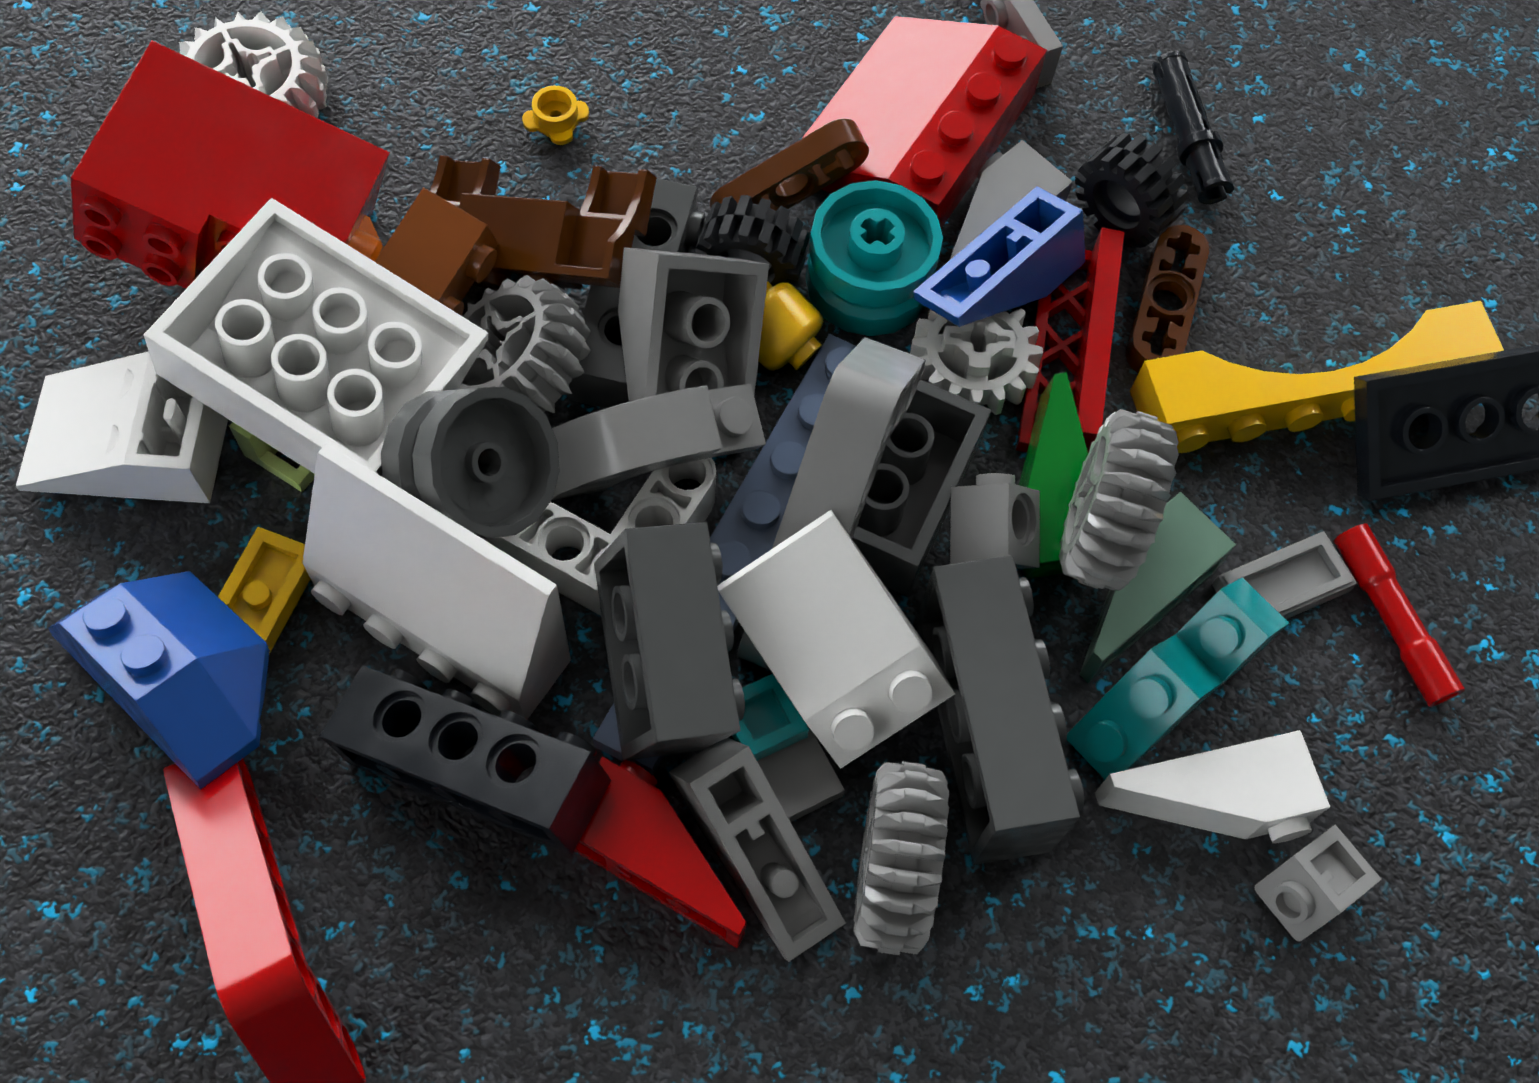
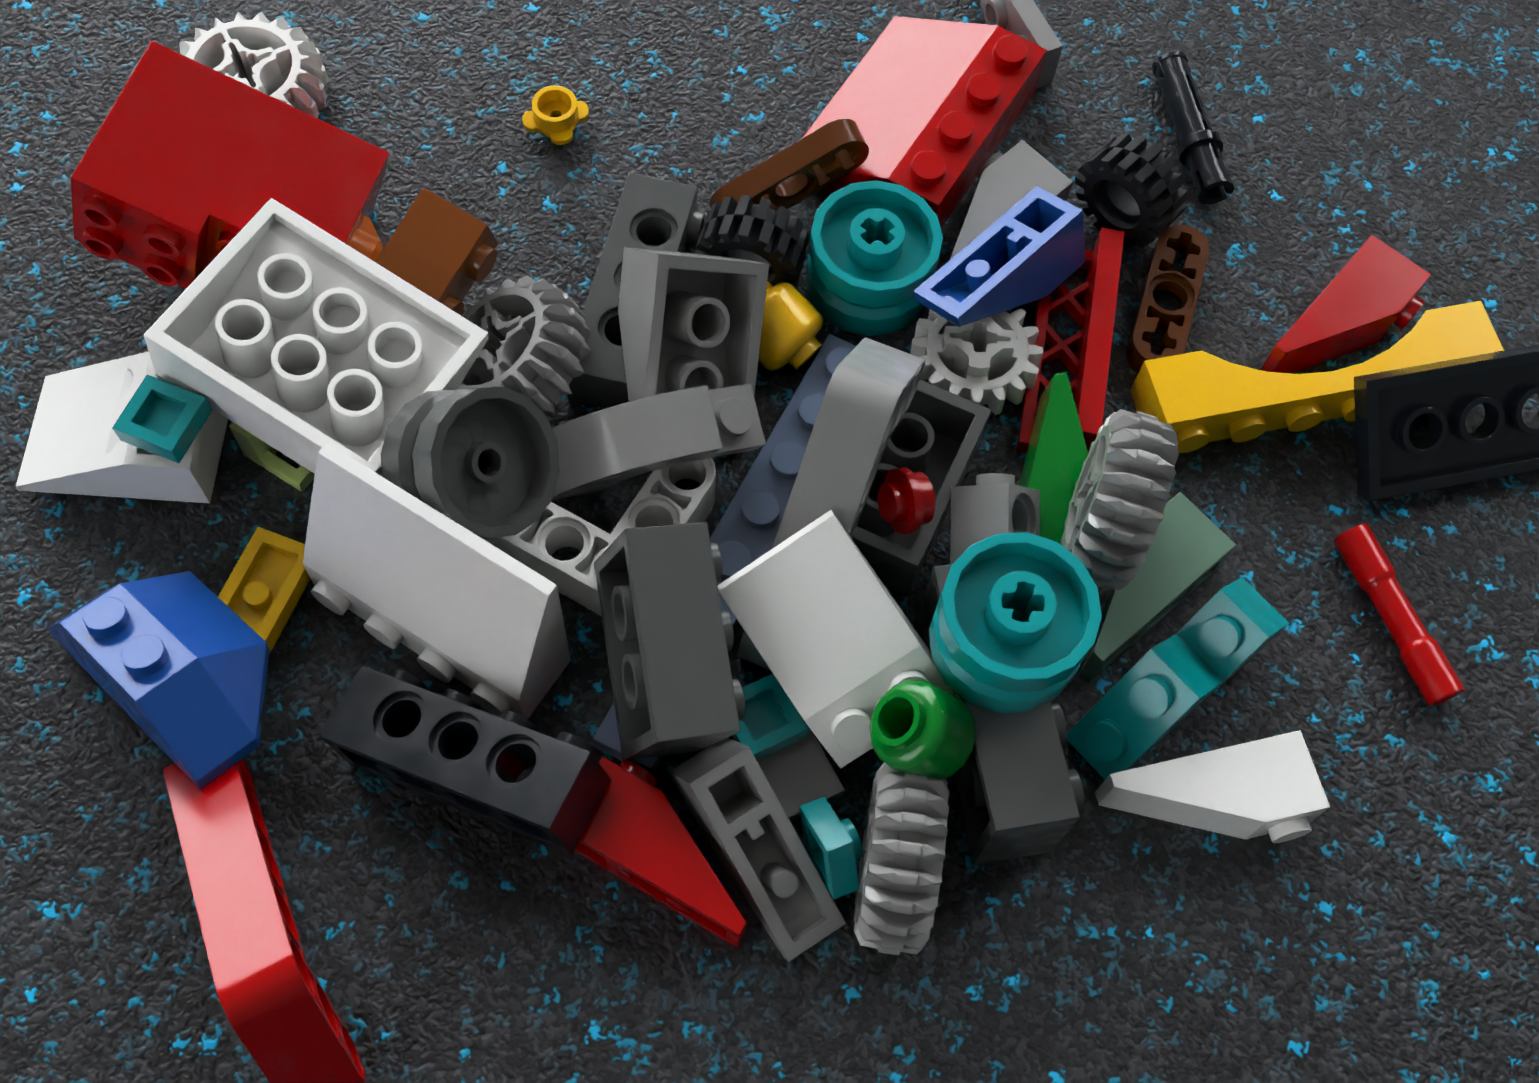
(162, 418): none -> teal plate
(552, 235): reddish brown bracket -> none
(831, 846): none -> teal plate
(906, 500): none -> red plate
(922, 730): none -> green head
(1014, 622): none -> teal wheel
(1296, 576): light grey tile -> none
(1317, 883): light grey bracket -> none
(1354, 309): none -> red slope

